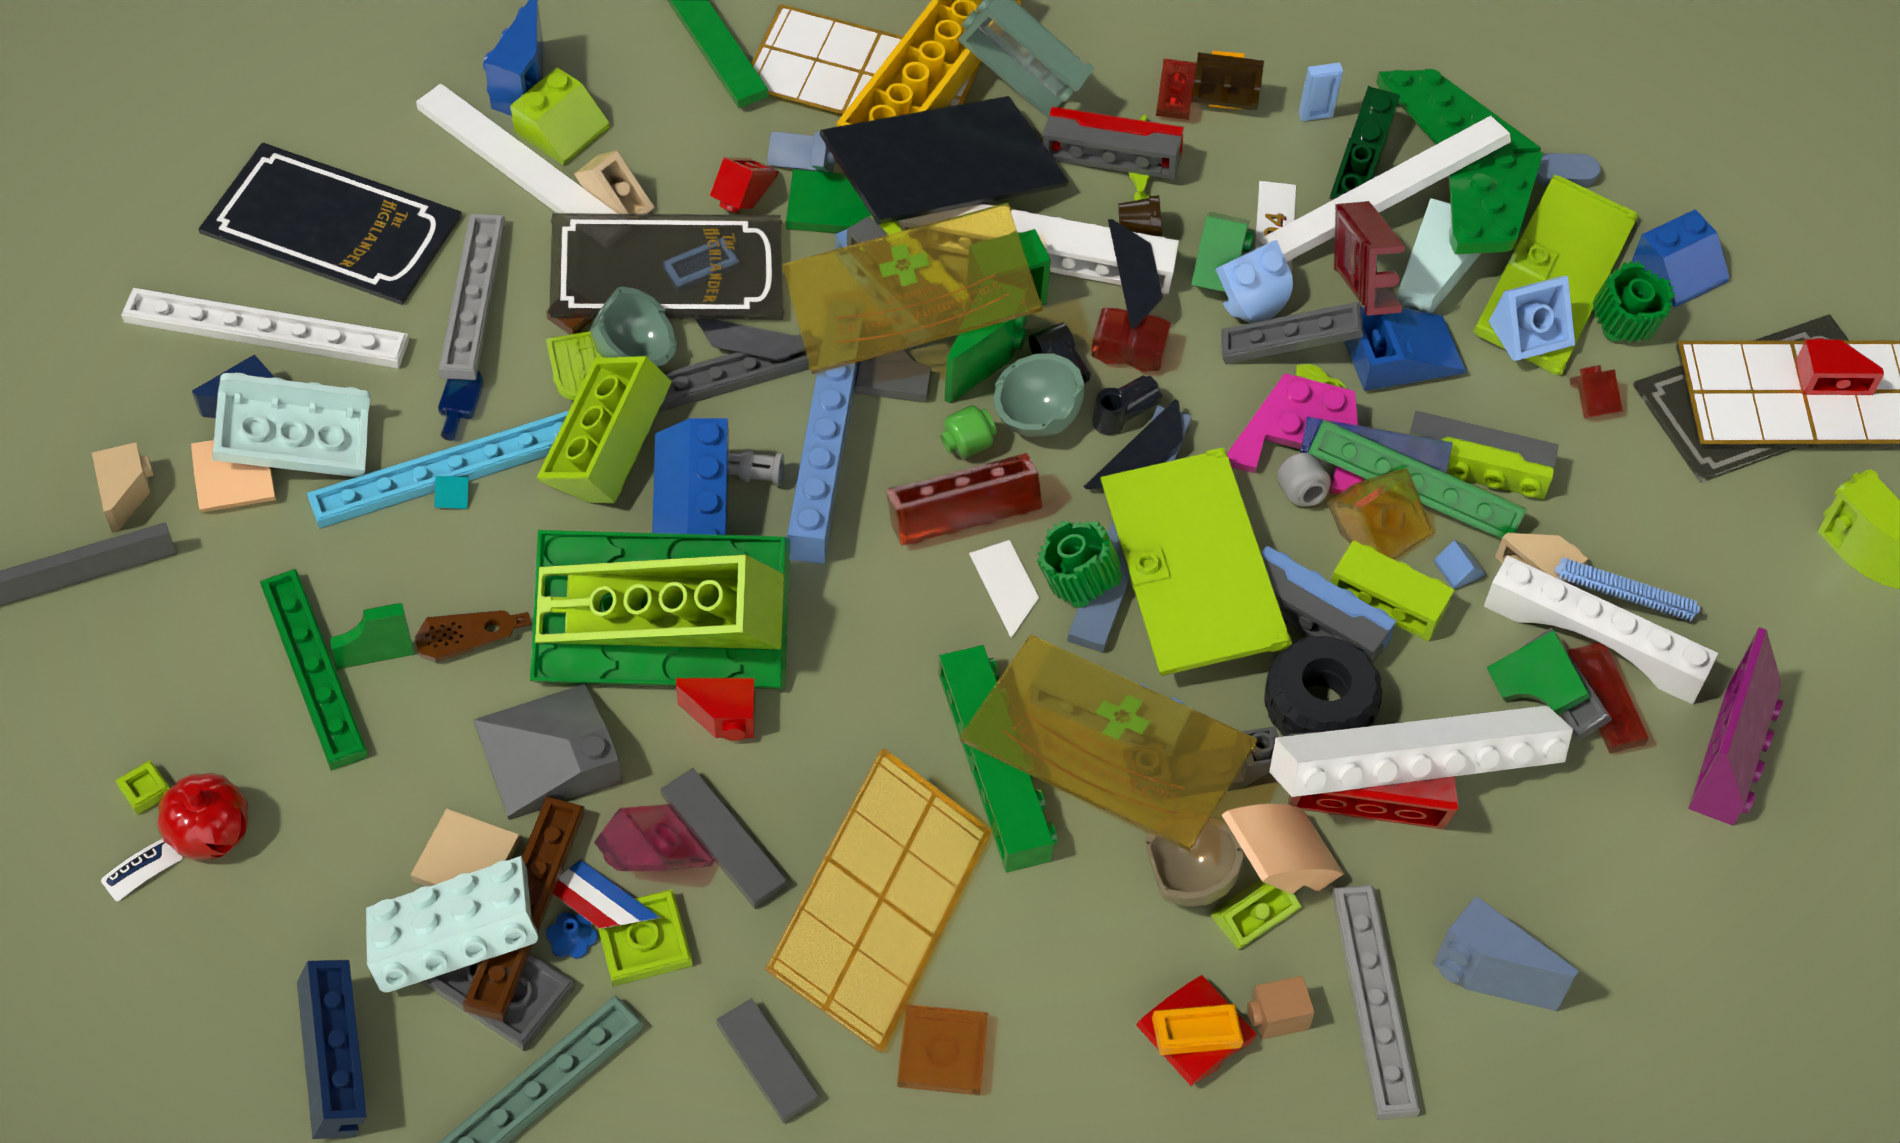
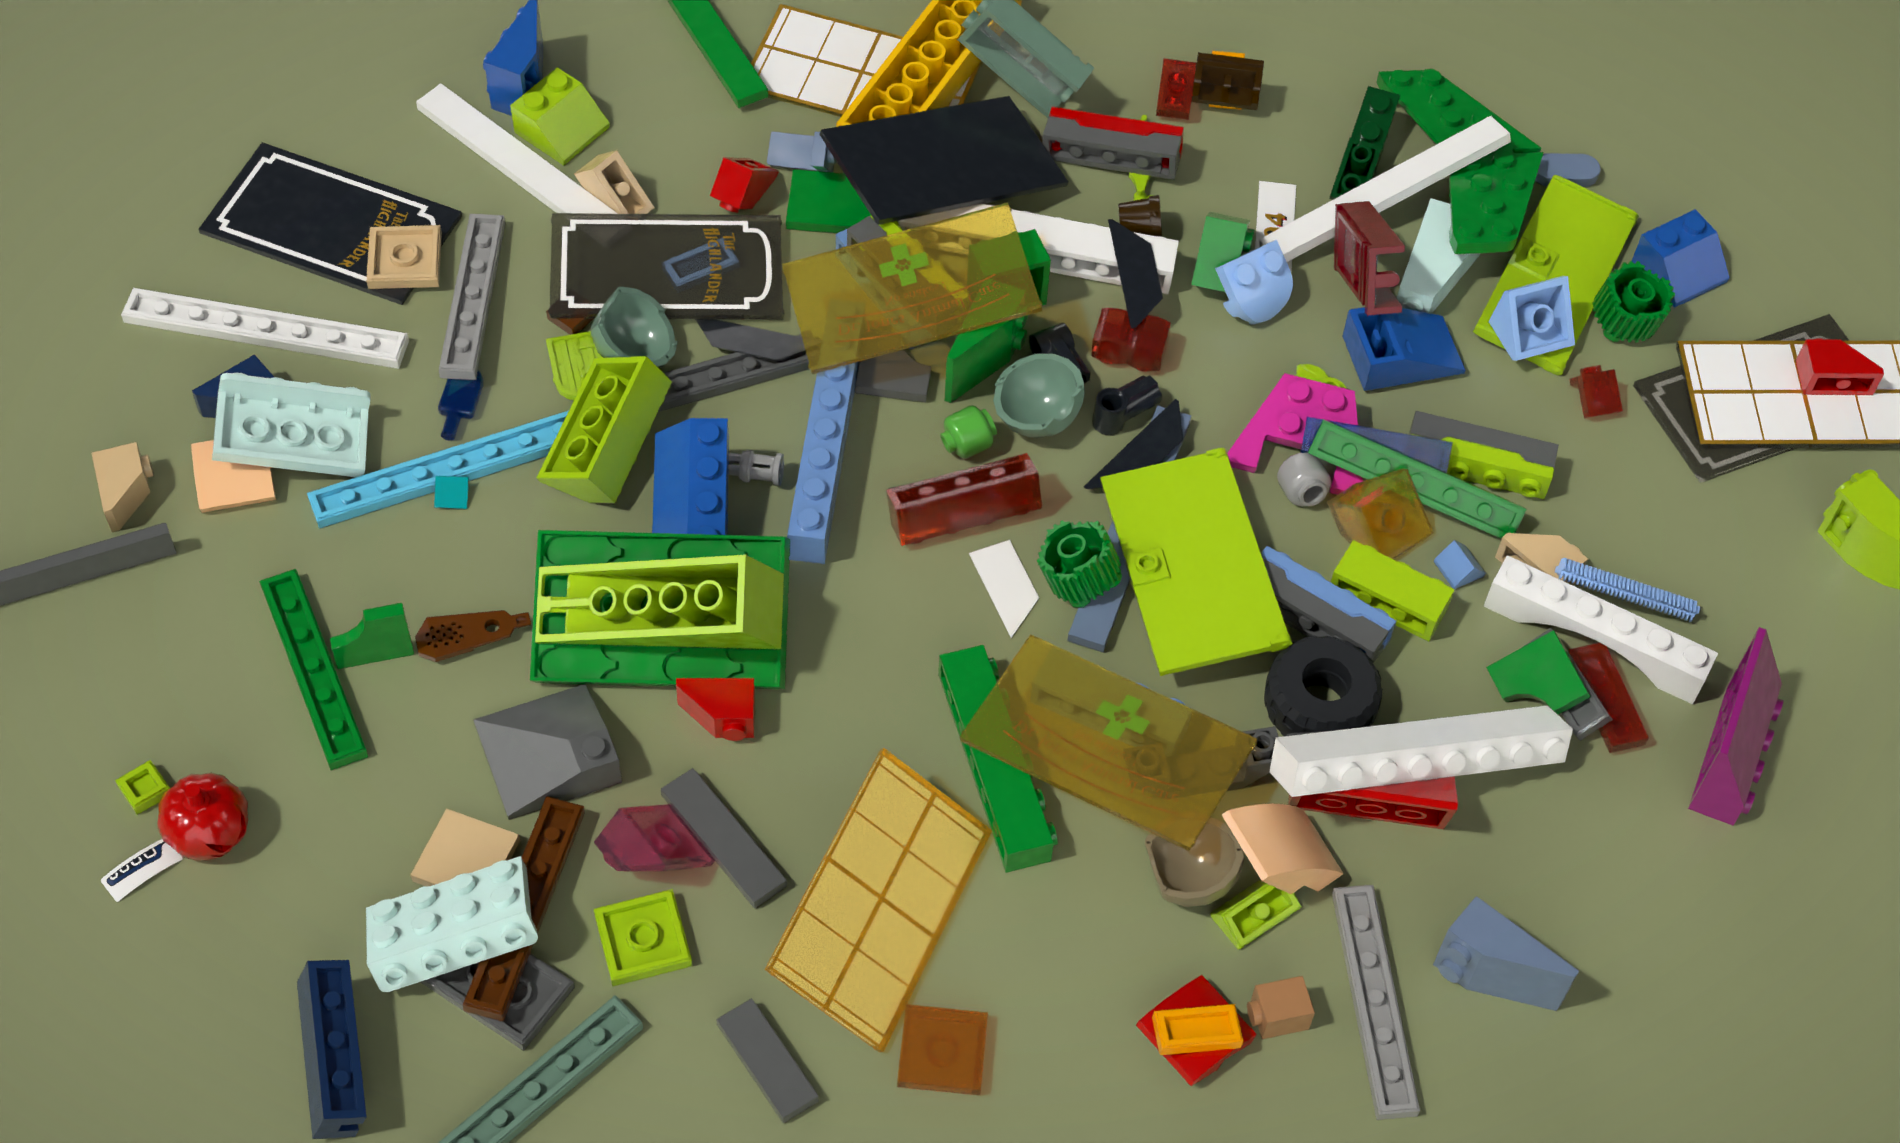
(404, 257): none -> tan tile
(571, 936): blue plant -> none
(599, 898): sticker -> none
(1292, 333): dark grey tile -> none
(1320, 91): light blue tile -> none

